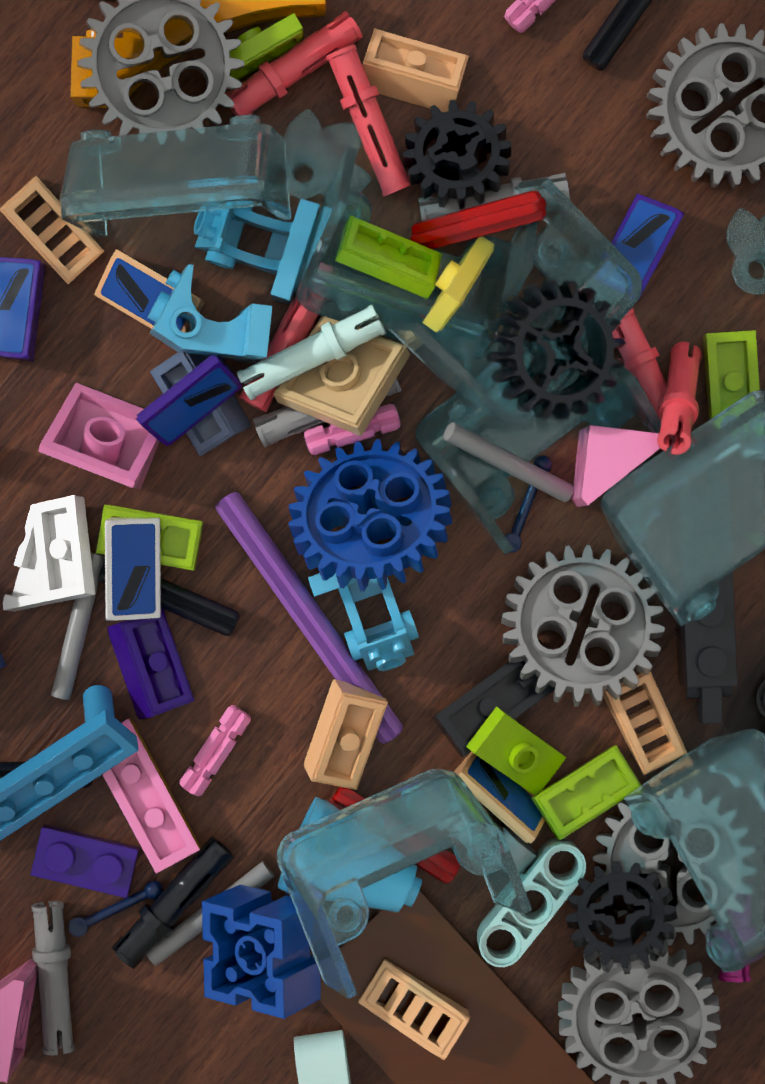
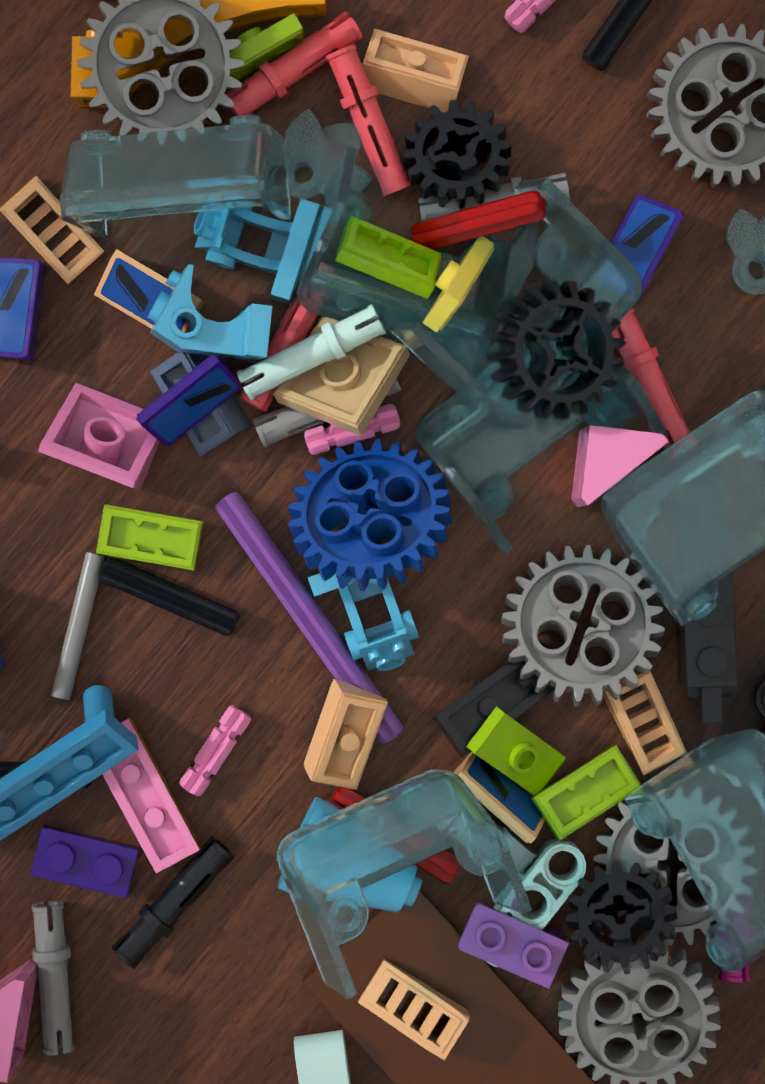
(53, 556): white wing -> none
(79, 924): dark blue hinge -> none
(132, 568): slope -> none
(150, 665): dark purple slope -> none
(193, 924): light grey bar -> none
(258, 953): blue brick -> none
(508, 462): light grey bar -> none
(514, 537): dark blue hinge -> none
(514, 944): none -> medium lavender bracket
(678, 407): coral pin -> none
(730, 368): lime plate -> none

